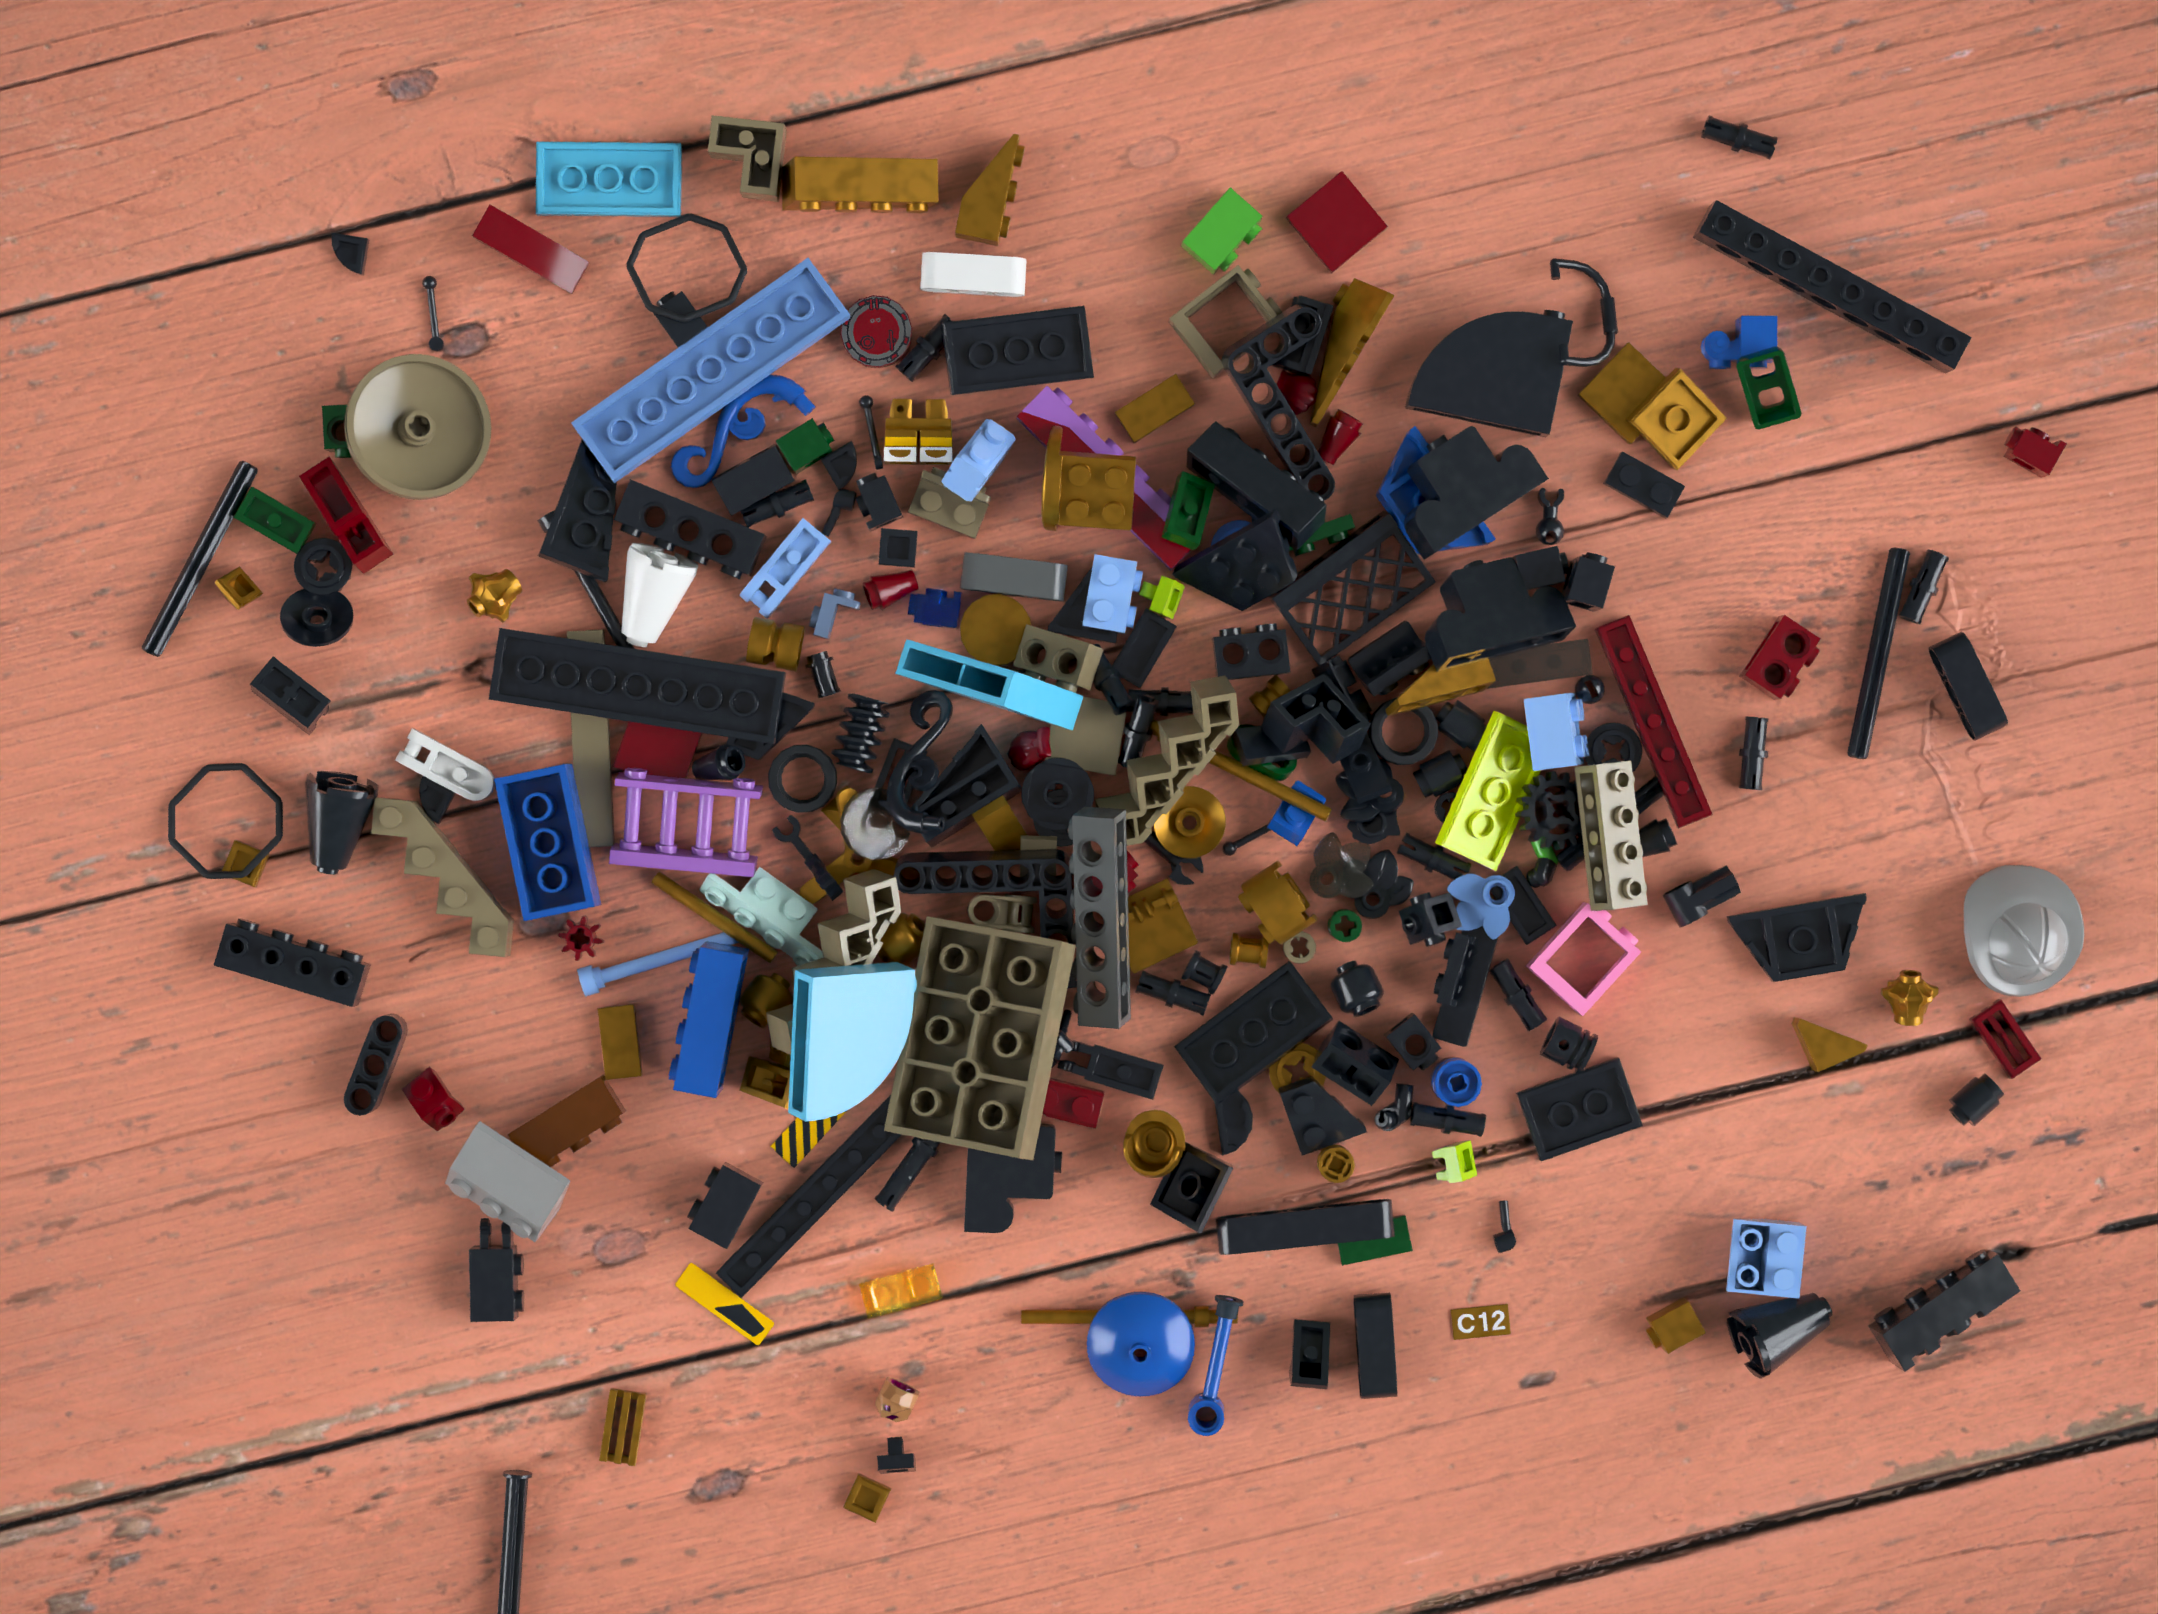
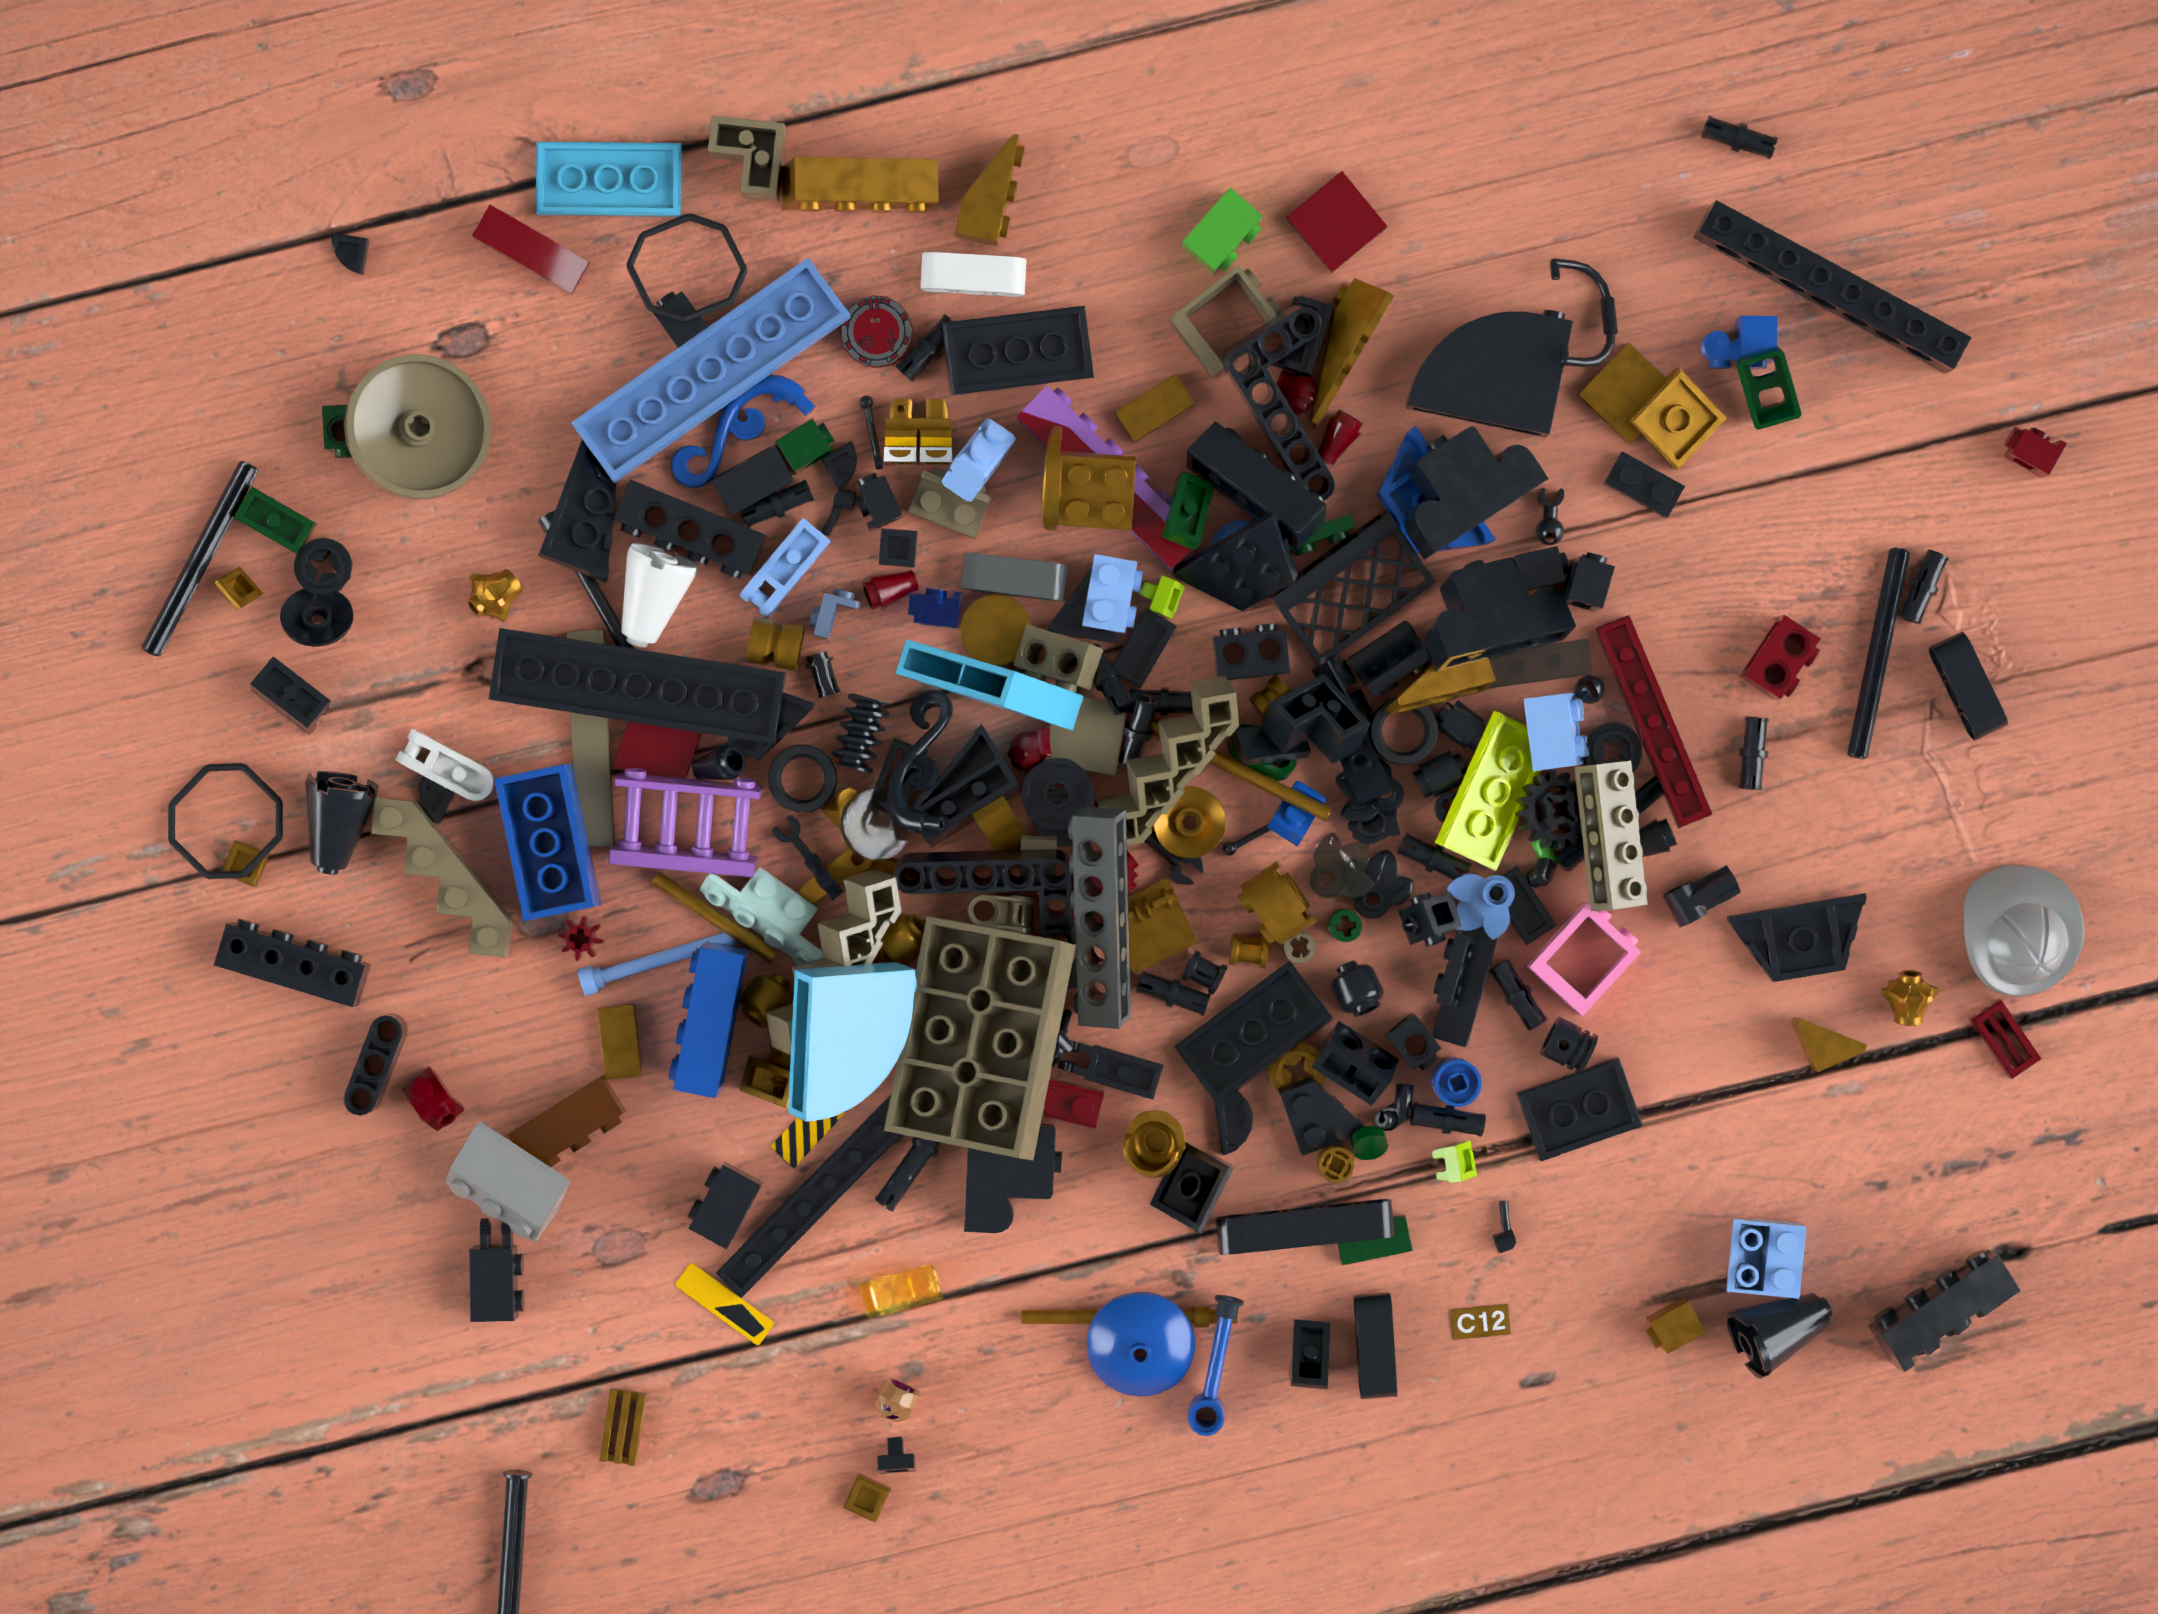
(346, 515): dark red slope -> none
(435, 342): black hinge -> none
(1369, 1143): none -> dark green tile
(1975, 1100): black brick -> none

